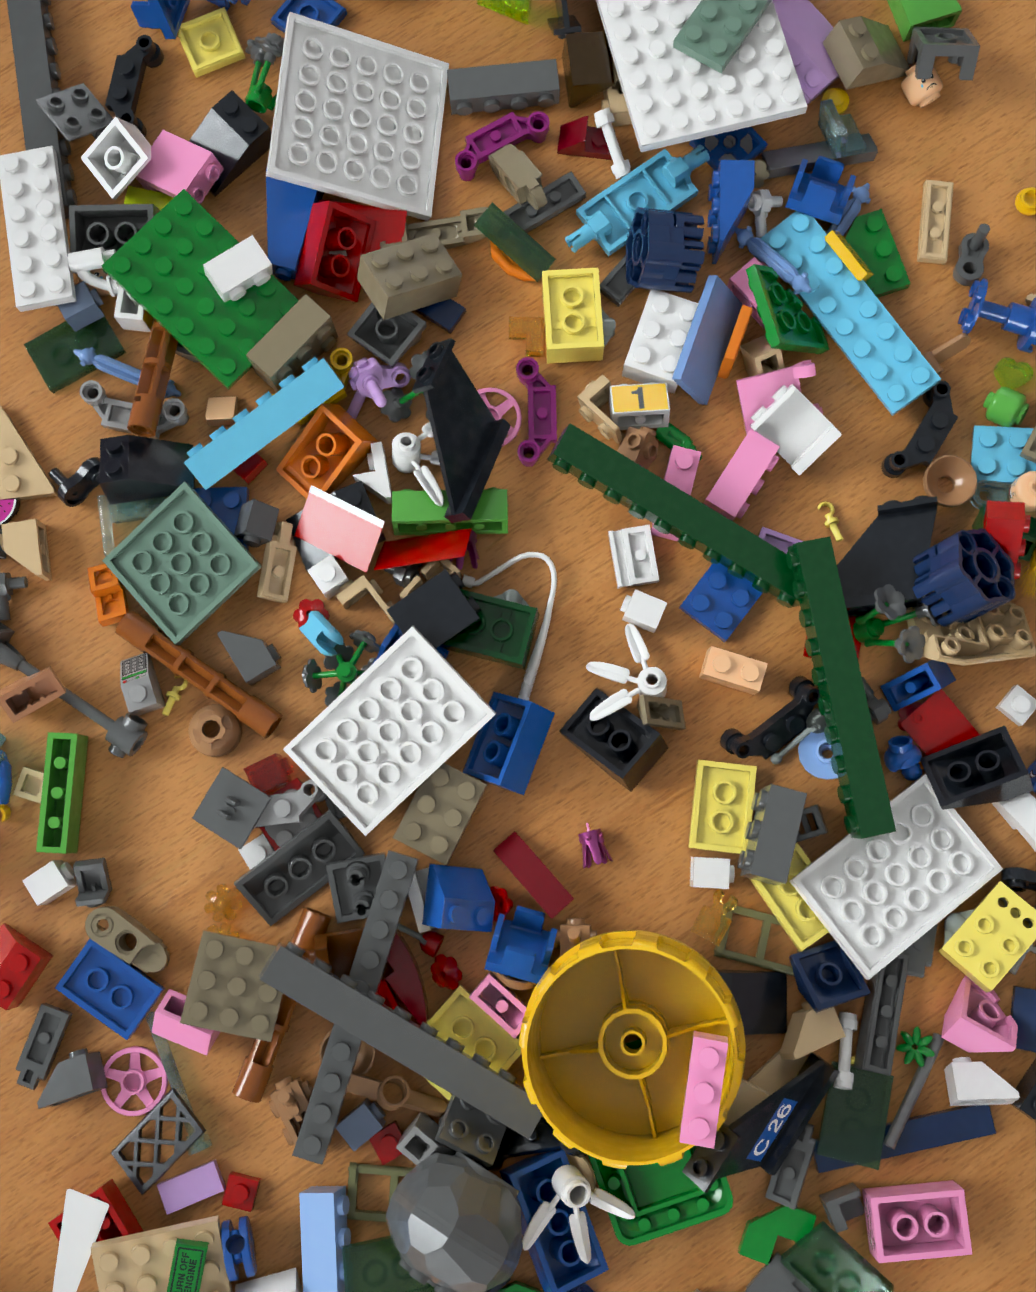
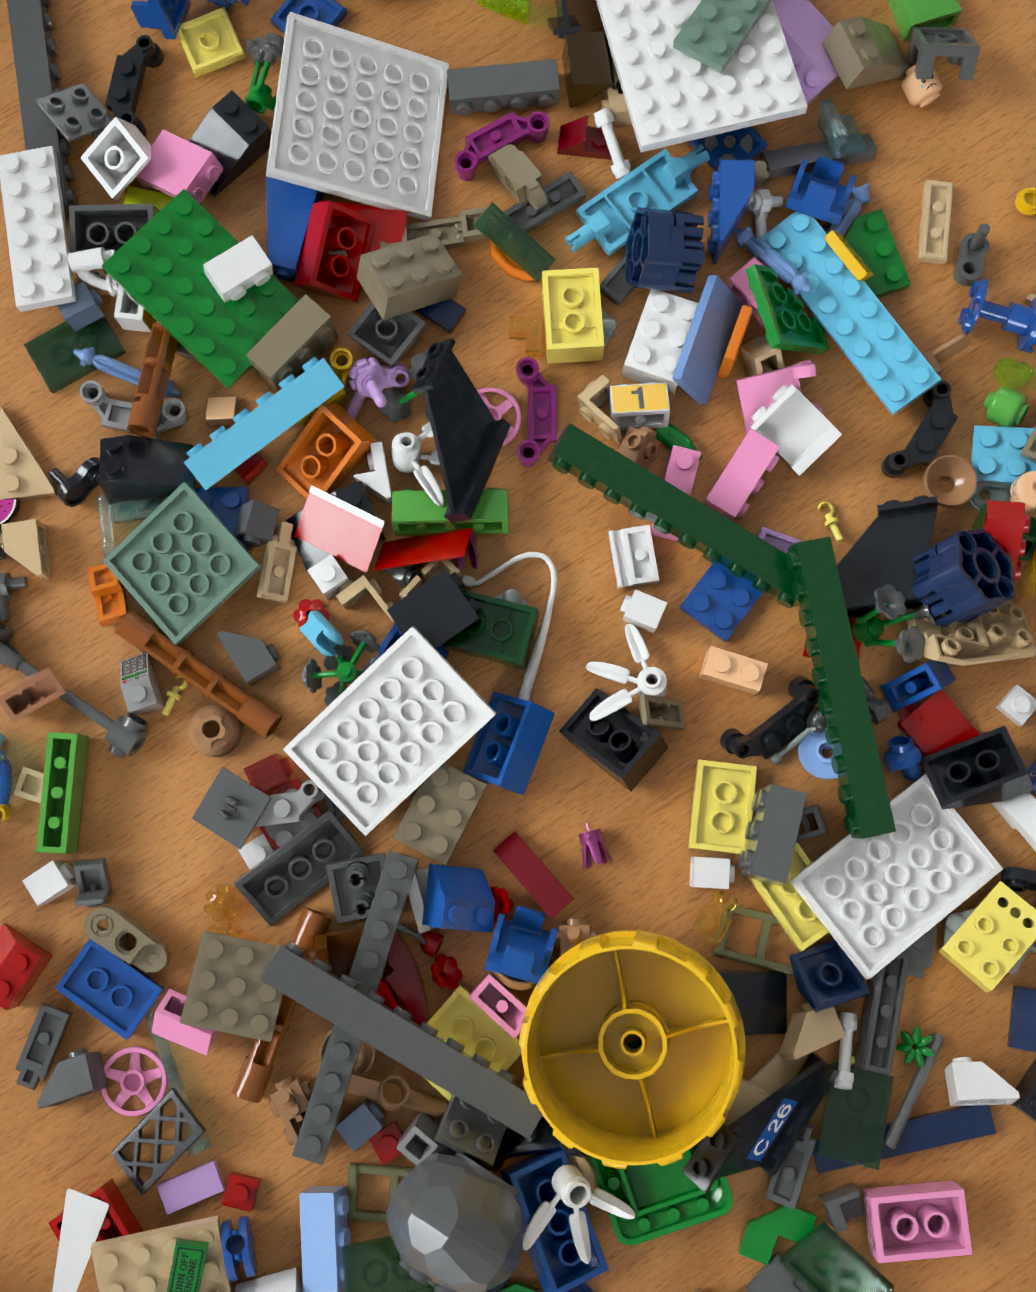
(703, 1089): bright pink brick -> none
(839, 98): yellow plate -> none
(977, 1021): bright pink slope -> none

